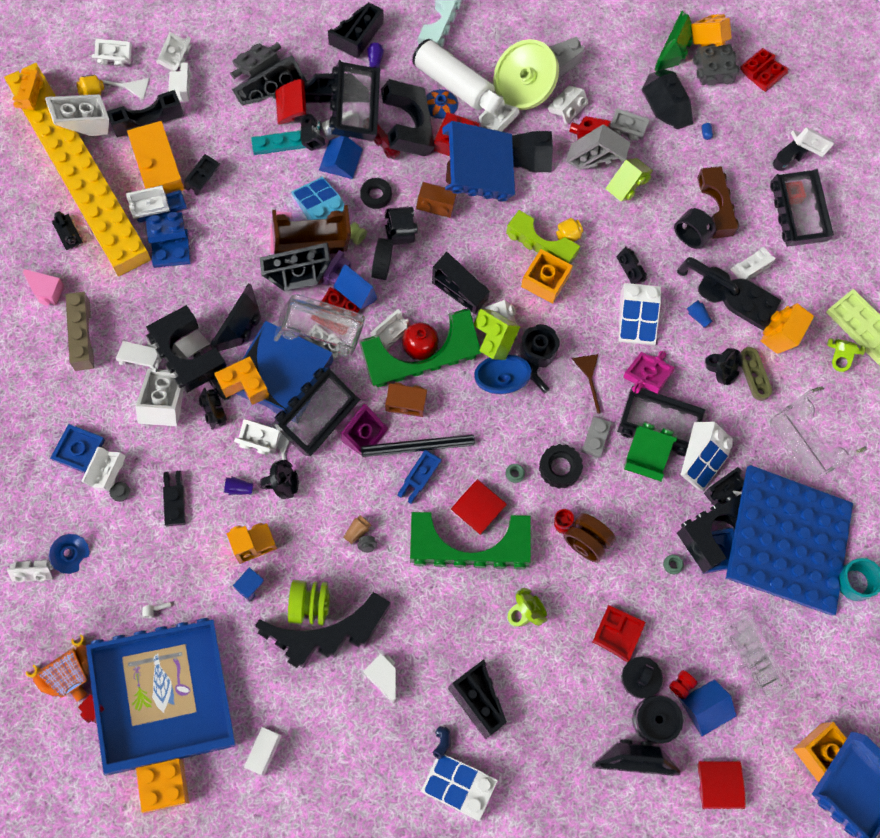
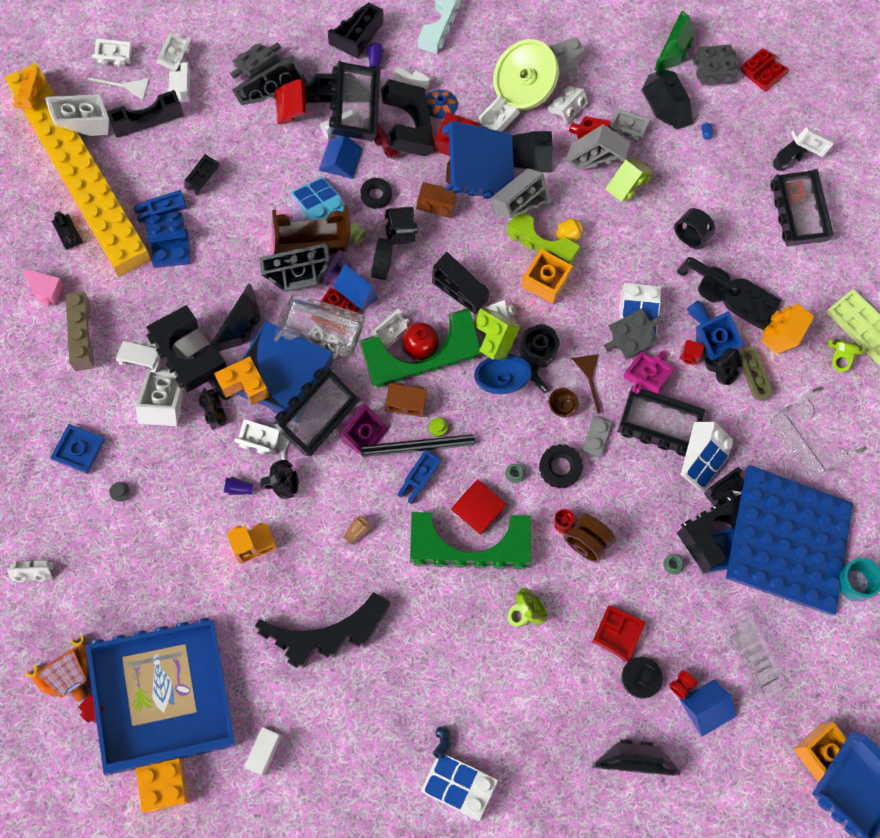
(78, 551): blue dish -> none
(89, 85): yellow head -> none
(103, 469): white bracket -> none
(147, 202): white hinge -> none
(148, 610): white hand -> none
(155, 157): light orange brick -> none
(174, 501): black hinge -> none
(248, 584): blue panel -> none
(277, 142): teal plate -> none
(308, 602): lime wheel -> none
(311, 132): black leg -> none
(367, 544): dark grey plate -> none
(383, 676): white slope -> none
(417, 78): none -> white slope
(438, 427): none -> lime plate
(456, 76): white piece -> none
(478, 699): black wedge -> none
(521, 194): none -> light grey wedge
(563, 402): none -> reddish brown hair
(629, 264): black hinge -> none
(633, 333): none -> dark grey plate
(648, 728): black wheel -> none
(649, 451): green panel -> none
(691, 352): none -> red plate
(711, 30): light orange brick -> none
(713, 182): reddish brown arch -> none
(718, 335): none -> blue slope
(721, 785): red slope -> none
(753, 265): white hinge -> none

